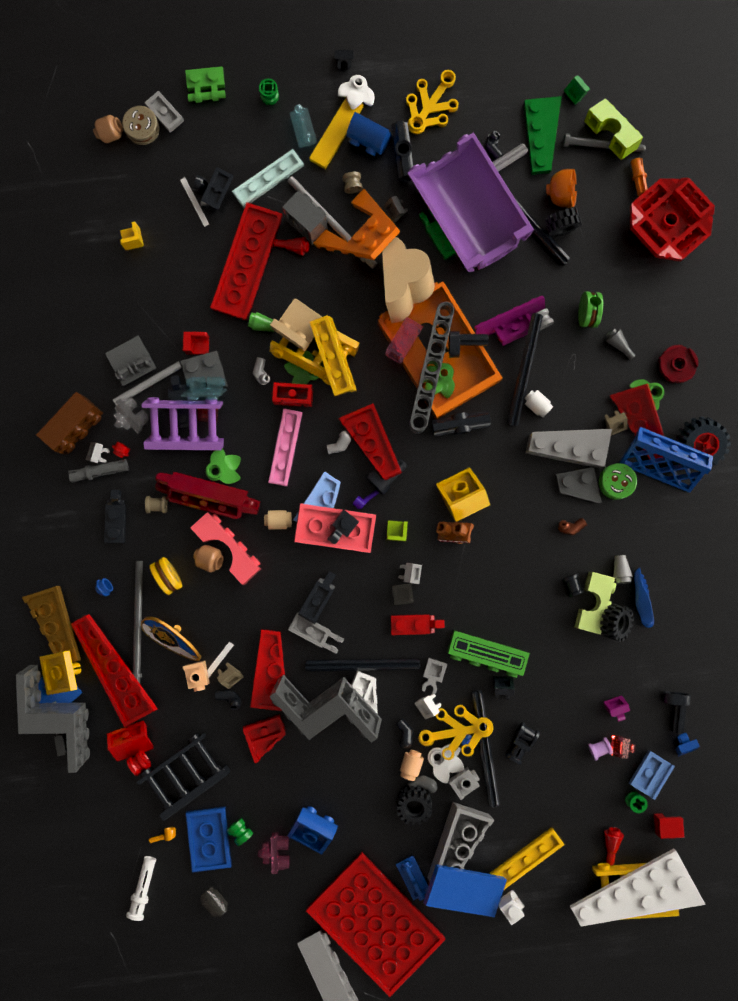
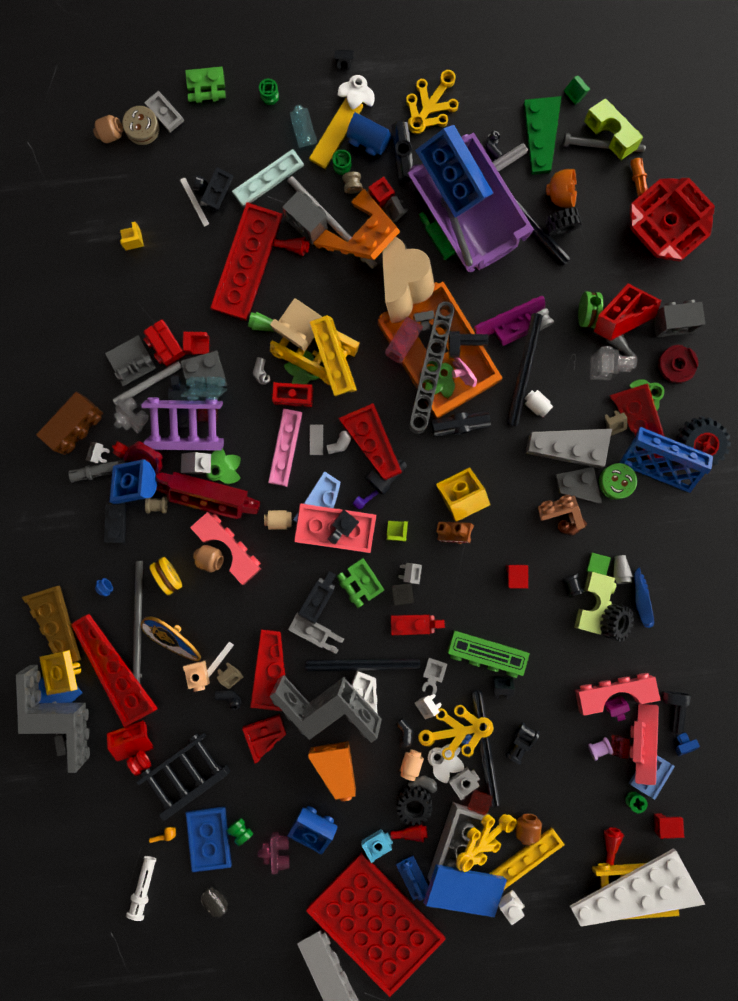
(132, 482): none -> blue brick
(141, 451): none -> dark red plate
(164, 343): none -> red brick
(196, 463): none -> light grey brick
(316, 439): none -> light grey window
(335, 768): none -> orange slope
(341, 157): none -> green wheel
(364, 578): none -> bright green plate
(369, 843): none -> medium azure brick
(381, 191): none -> red panel
(412, 833): none -> red cone
(424, 318): none -> dark grey tile
(454, 171): none -> blue brick
(459, 235): none -> dark grey bar
(463, 372): none -> bright pink piece
(480, 802): none -> clear red tile
(486, 841): none -> yellow plant
(517, 576): none -> red panel
(528, 829): none -> dark orange head
(566, 504): none -> nougat bracket
(593, 699): none -> coral arch
(598, 564): none -> bright green tile
(608, 362): none -> clear brick
(626, 312): none -> red wedge
(645, 744): none -> coral bracket
(679, 318): none -> dark grey brick

